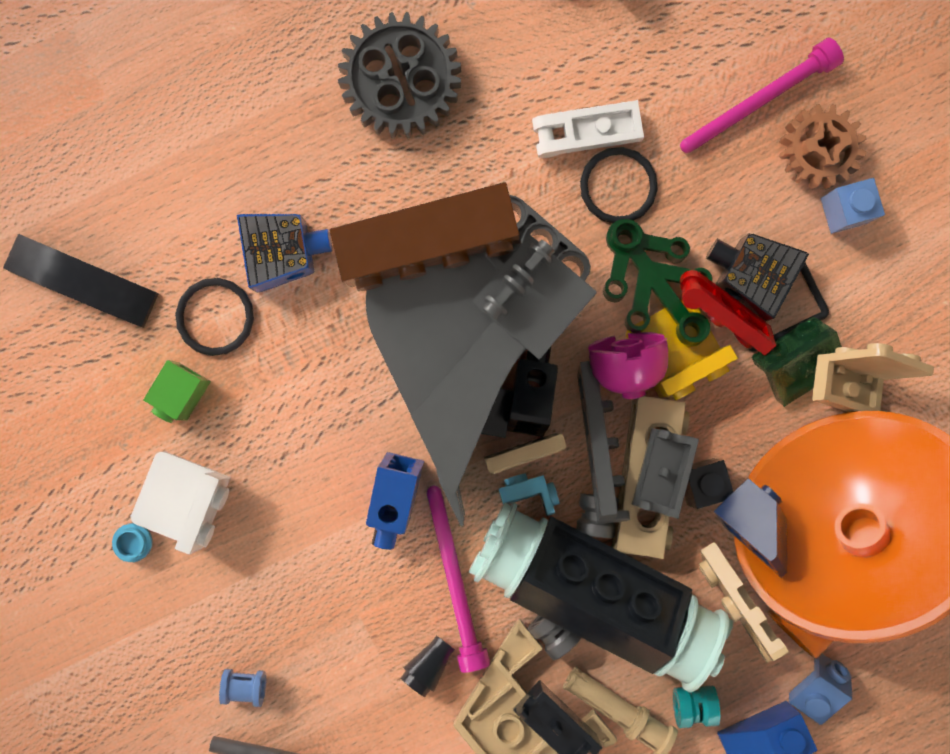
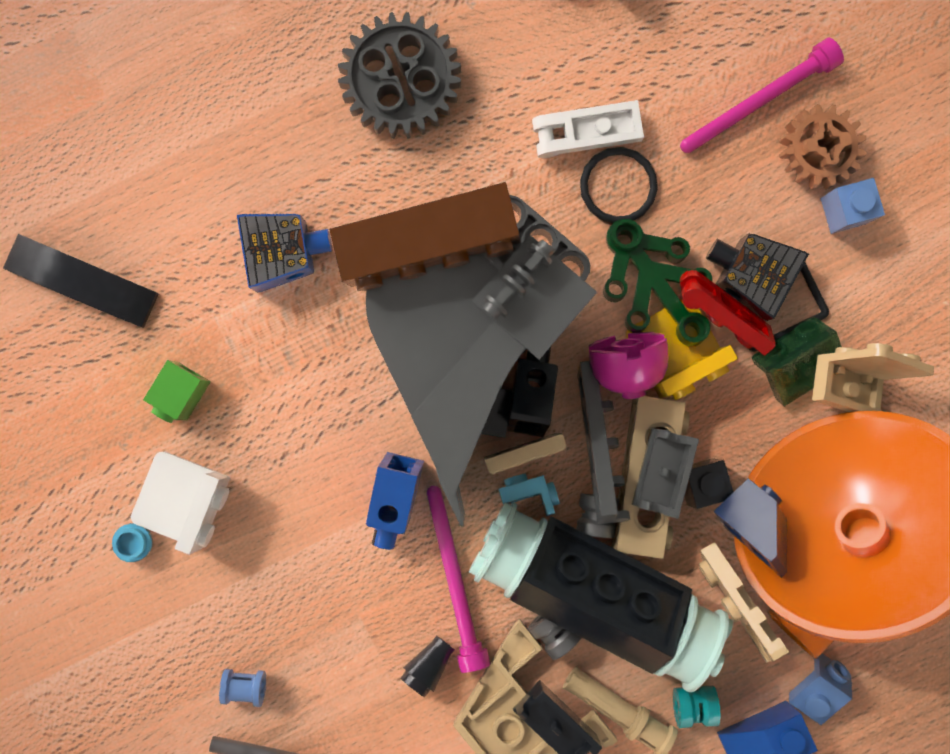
(181, 308): black piece -> none

